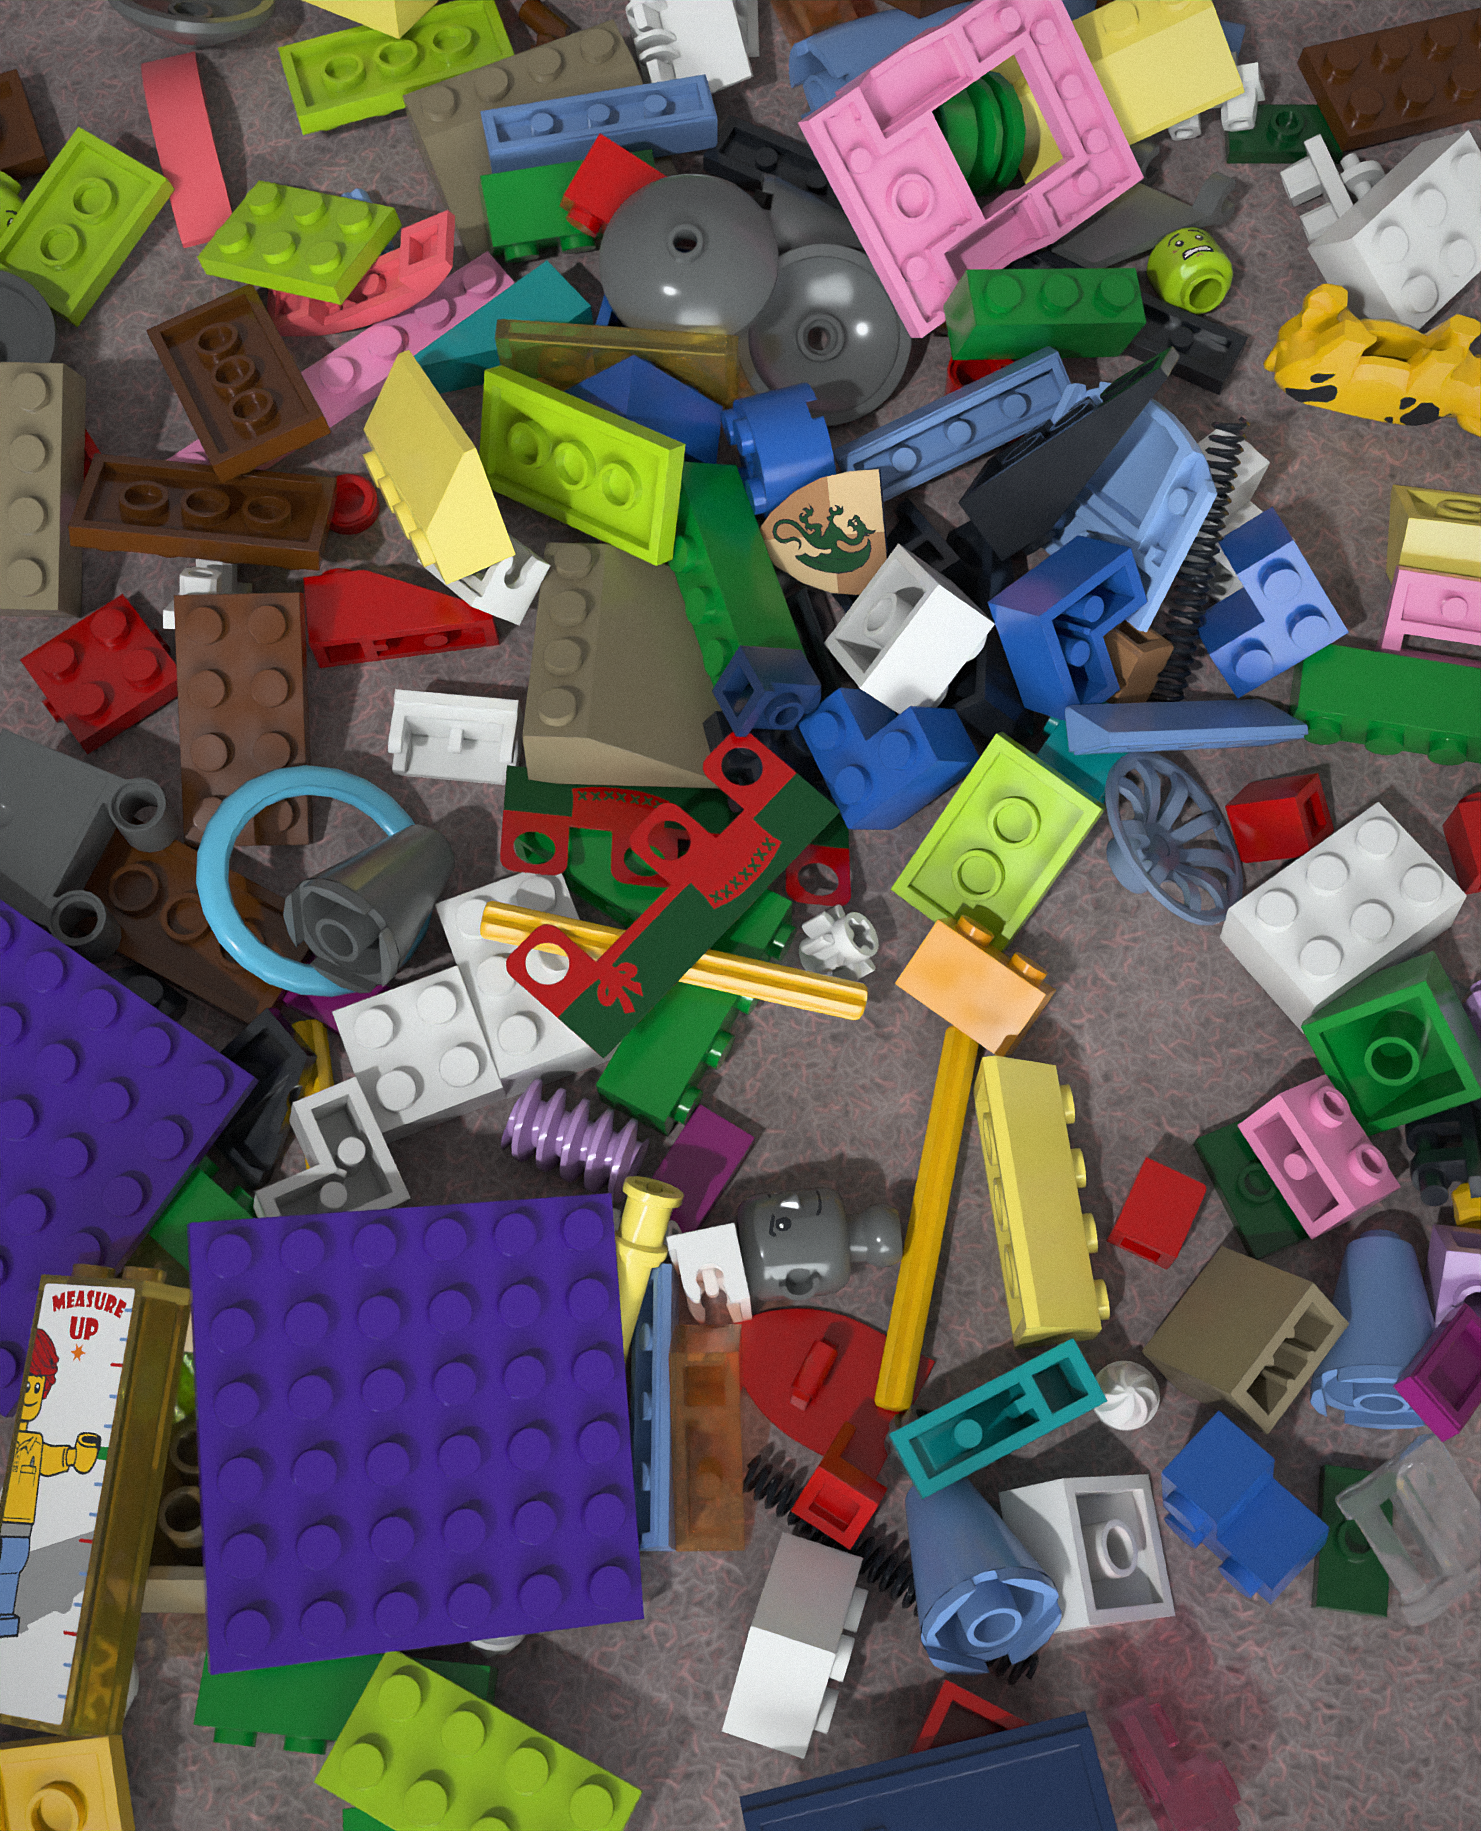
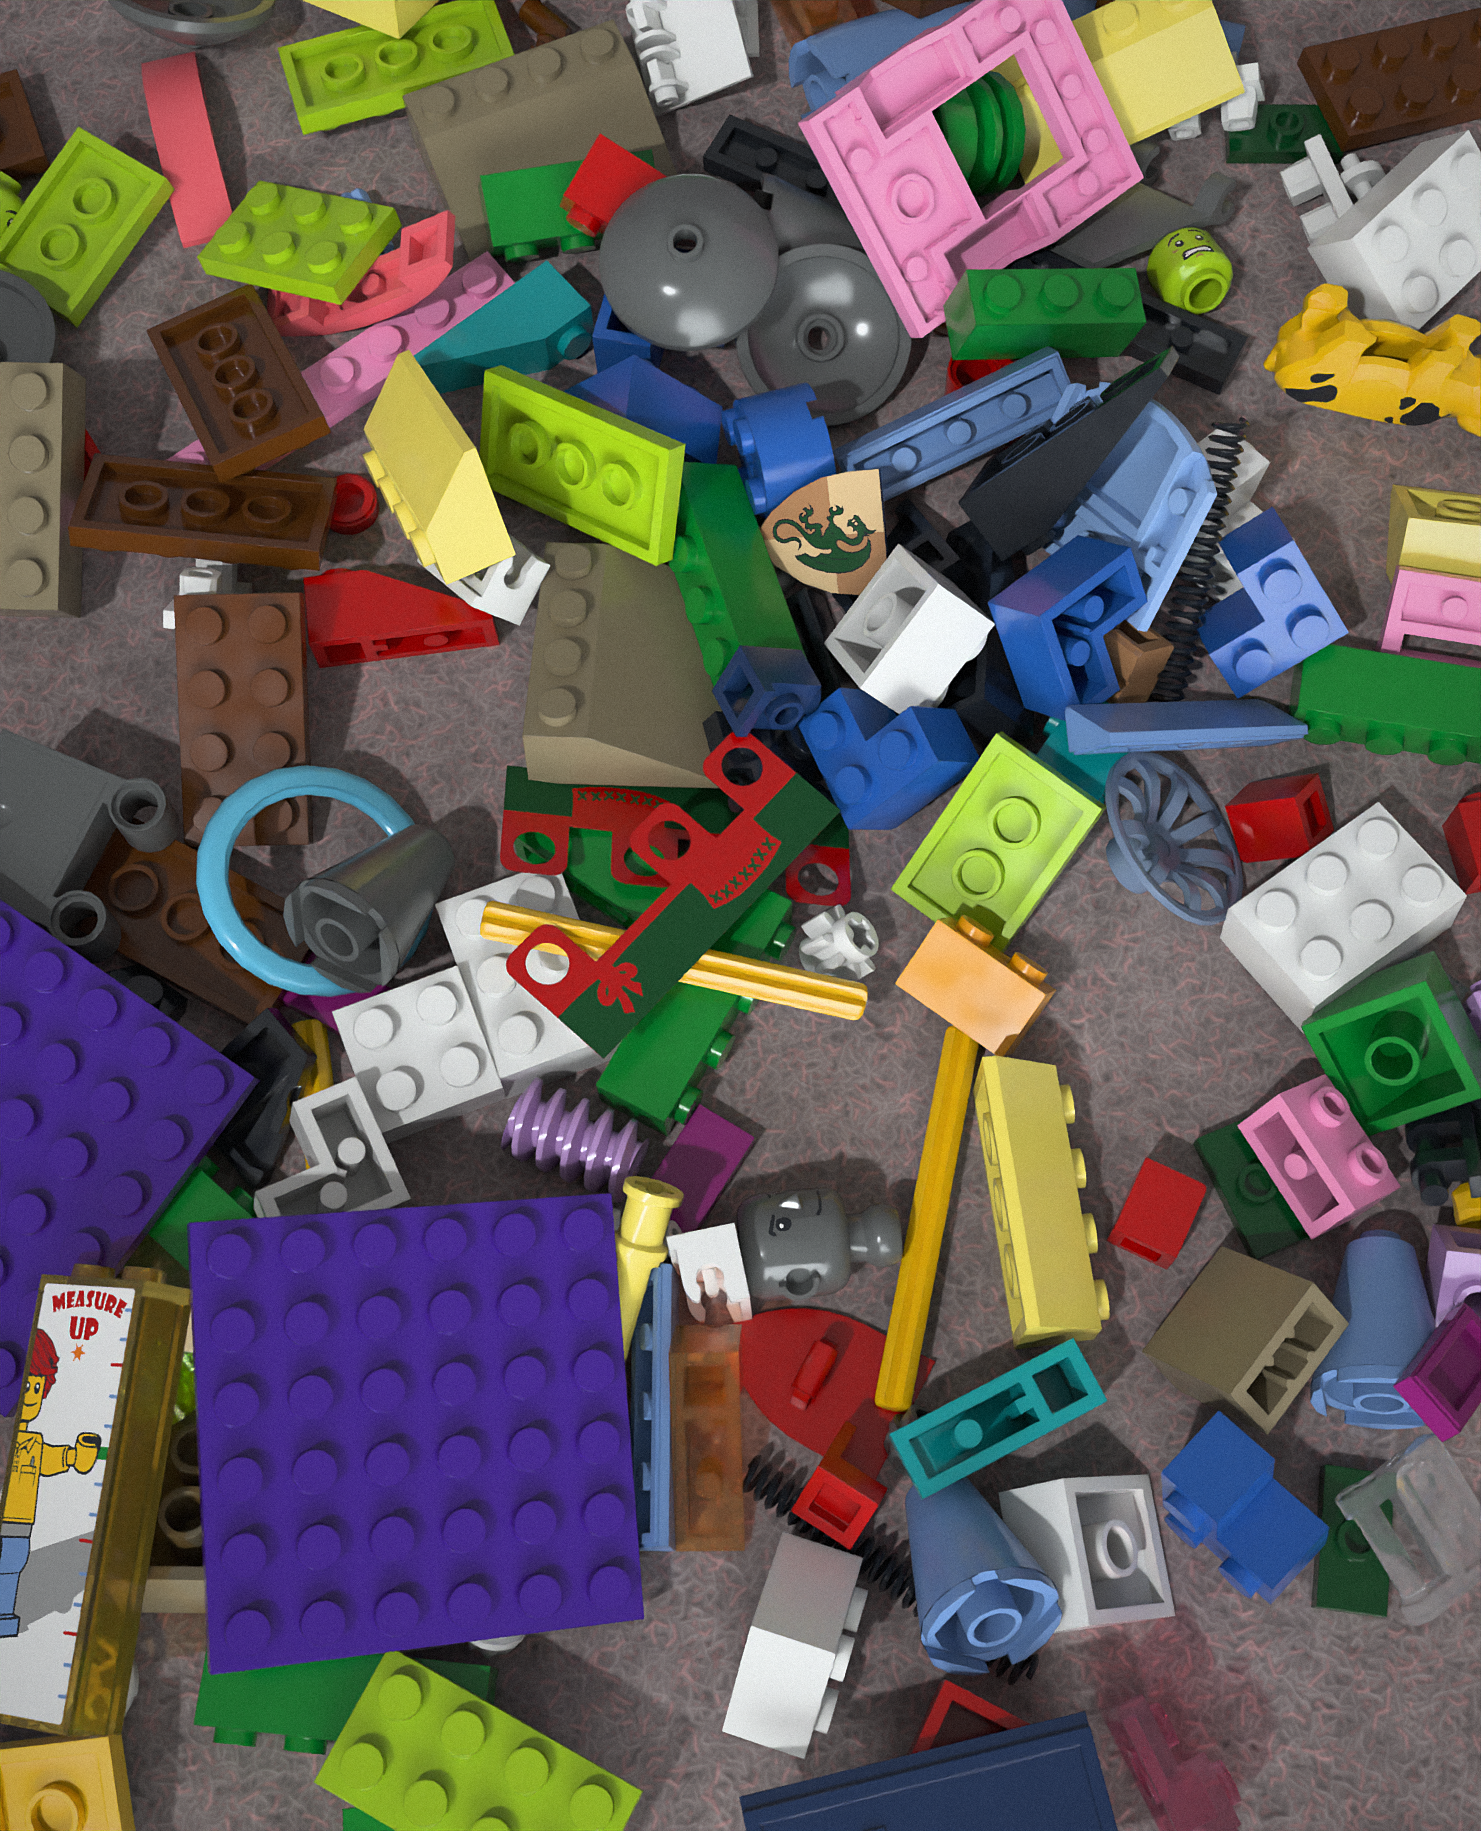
(104, 673): red plate -> none
(455, 736): white hinge -> none
(574, 352): clear yellow tile -> none
(657, 116): medium blue slope -> none
(1130, 1394): white plate -> none

